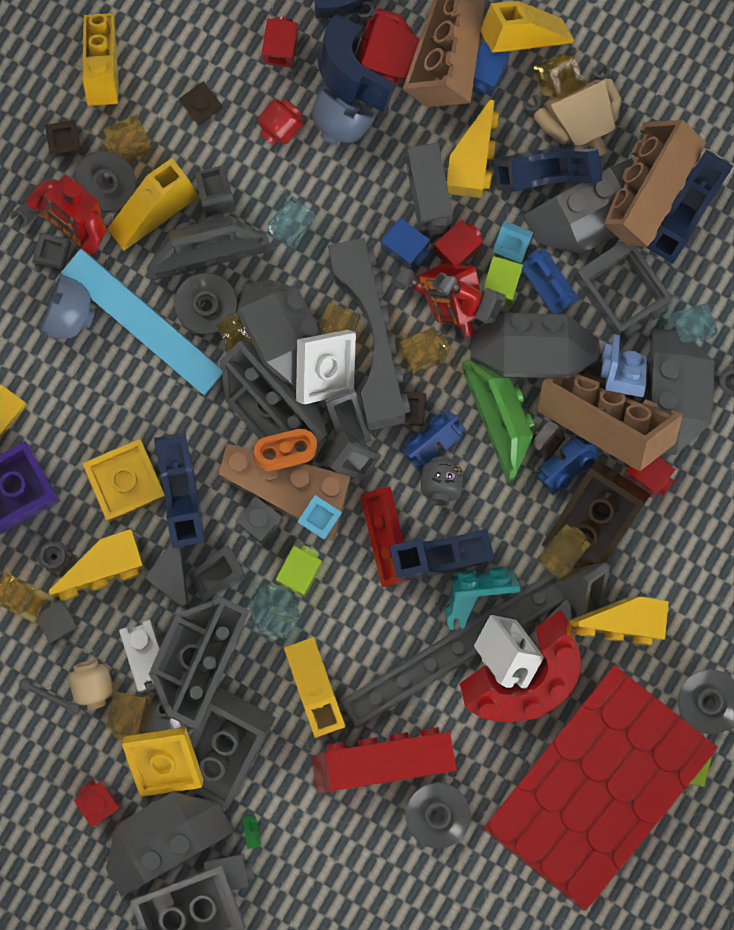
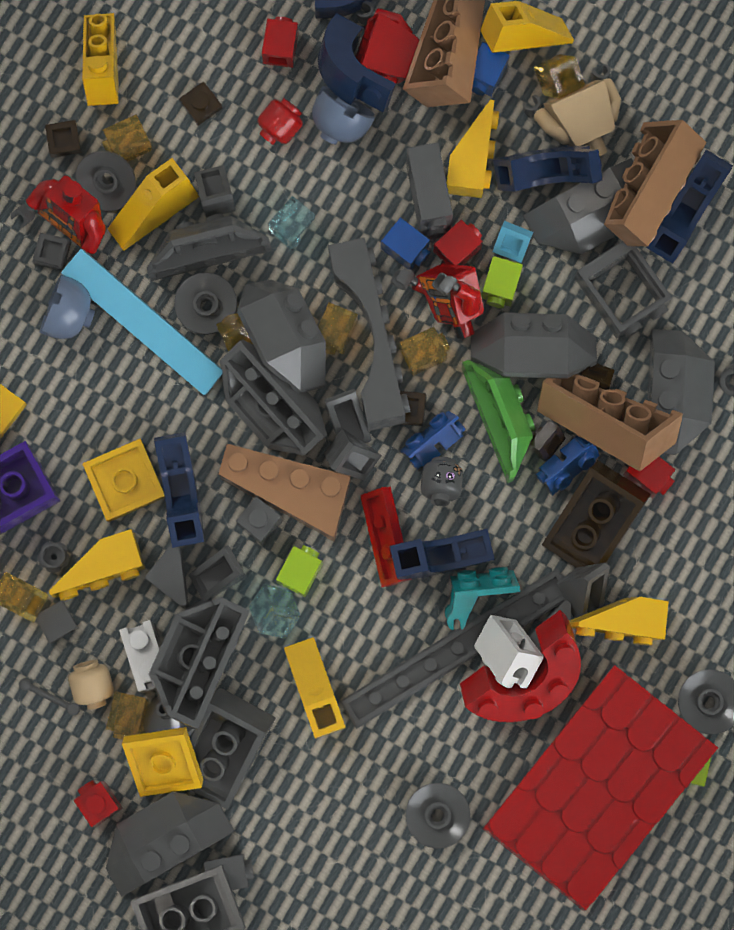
(251, 831): green tile -> none
(283, 448): orange plate -> none
(319, 517): medium azure plate -> none
(325, 366): white plate -> none
(383, 762): red wedge -> none
(490, 306): dark grey tile -> none
(549, 281): blue hinge -> none
(563, 551): clear yellow brick -> none
(623, 370): light blue bracket -> none
(694, 323): clear light blue panel -> none

